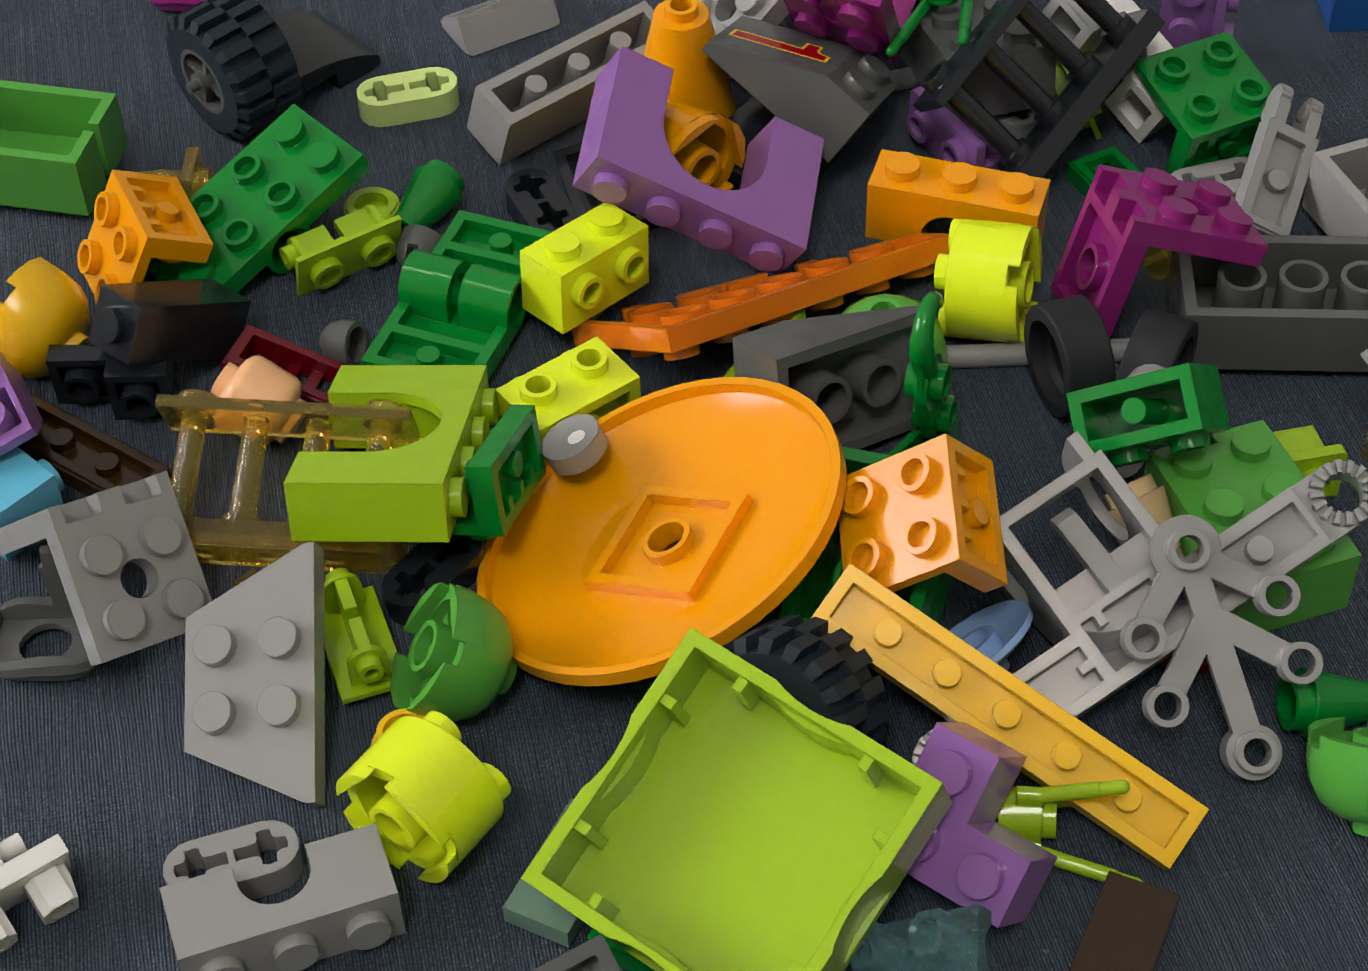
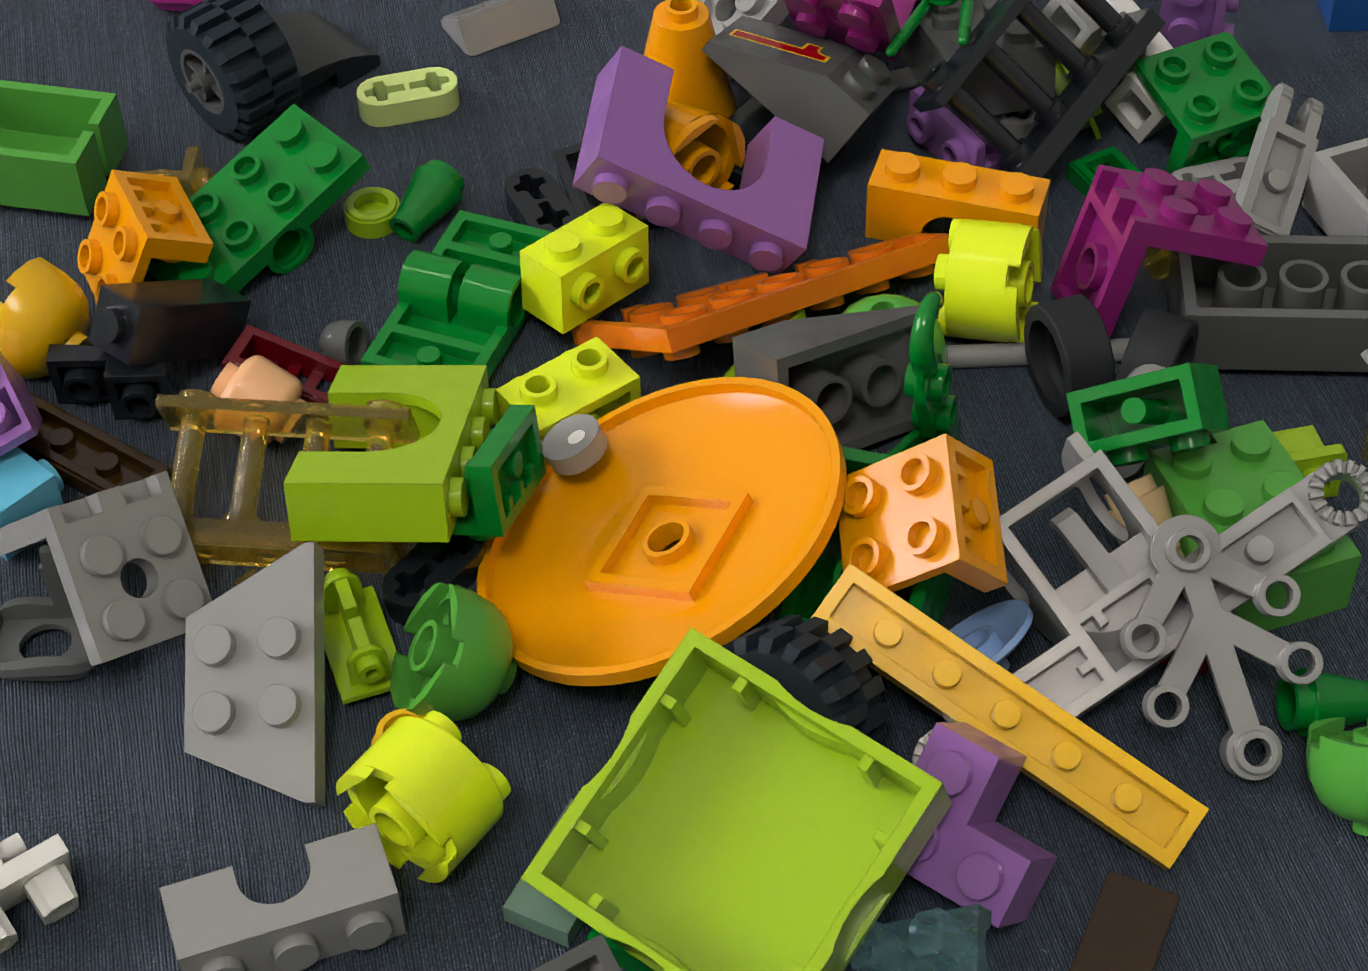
(242, 850): light grey beam -> none
(365, 240): lime hinge -> none
(414, 238): dark grey hinge -> none
(552, 88): light grey brick -> none
(1034, 816): lime plant -> none

